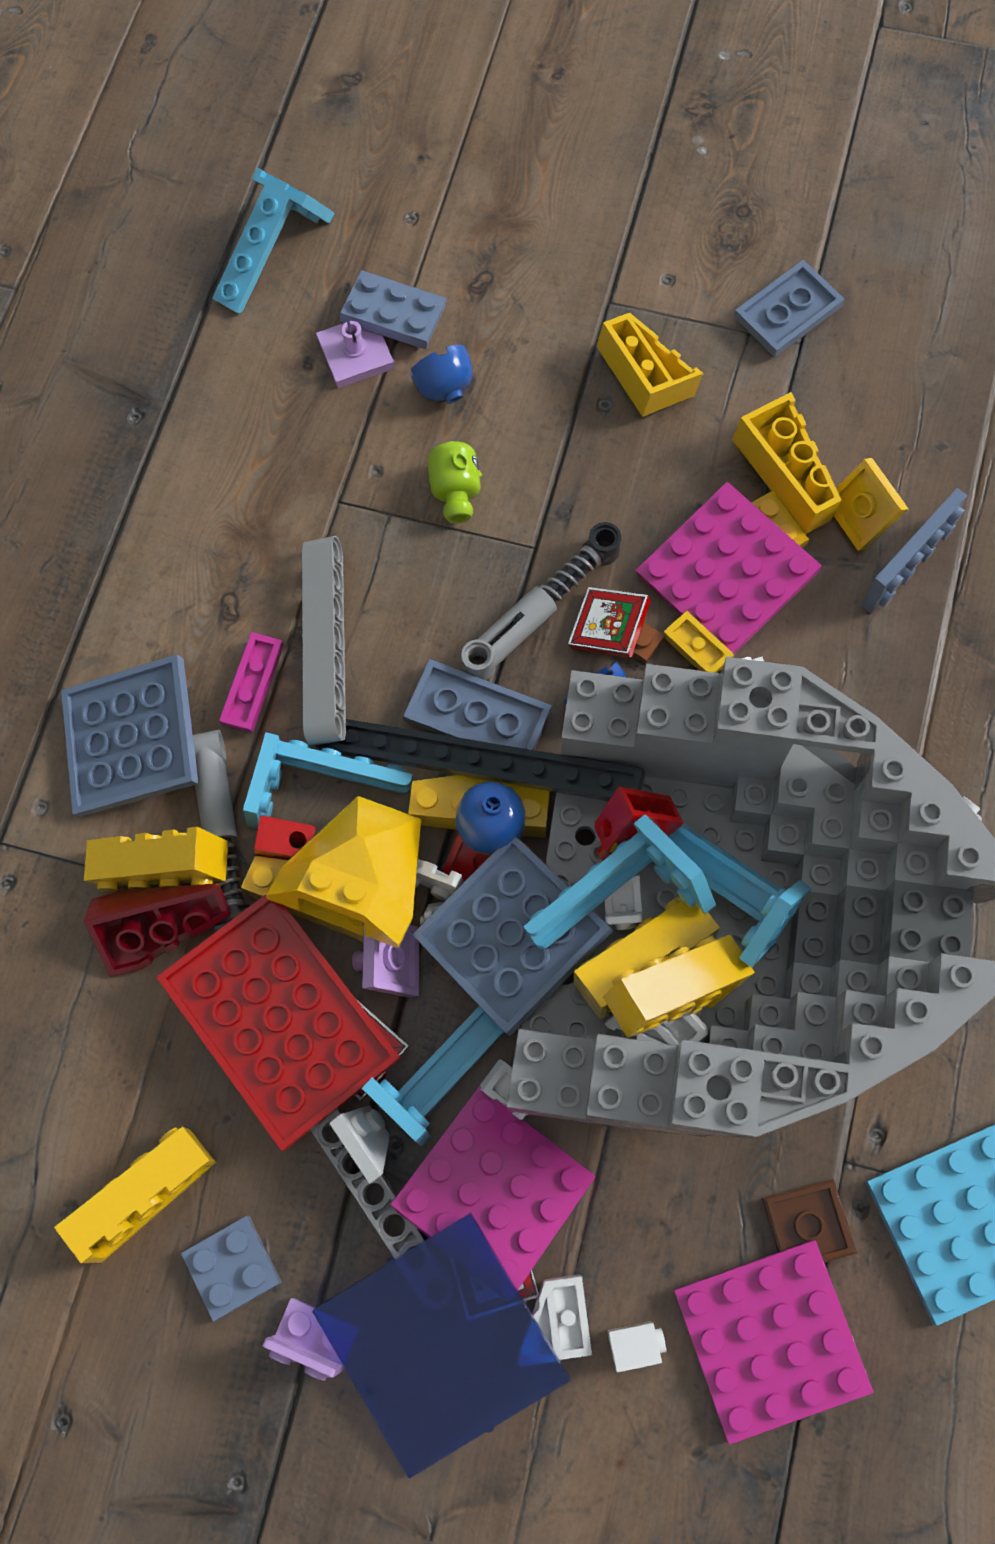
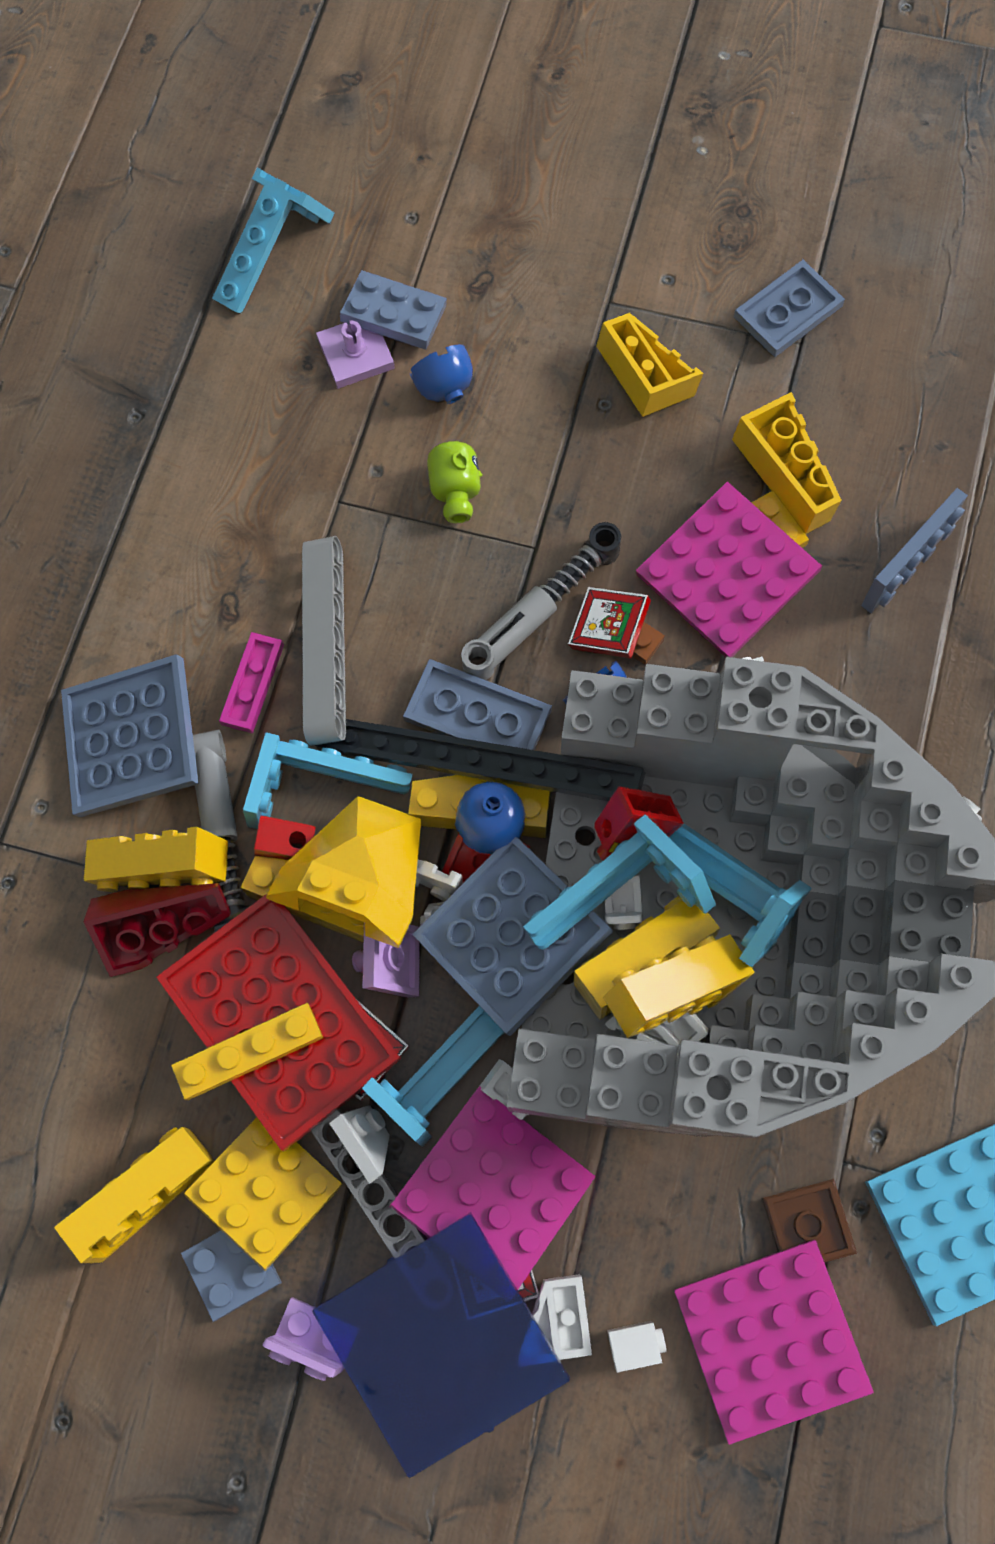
(247, 1051): none -> yellow plate
(262, 1193): none -> yellow plate
(697, 644): yellow plate -> none
(867, 504): yellow tile -> none

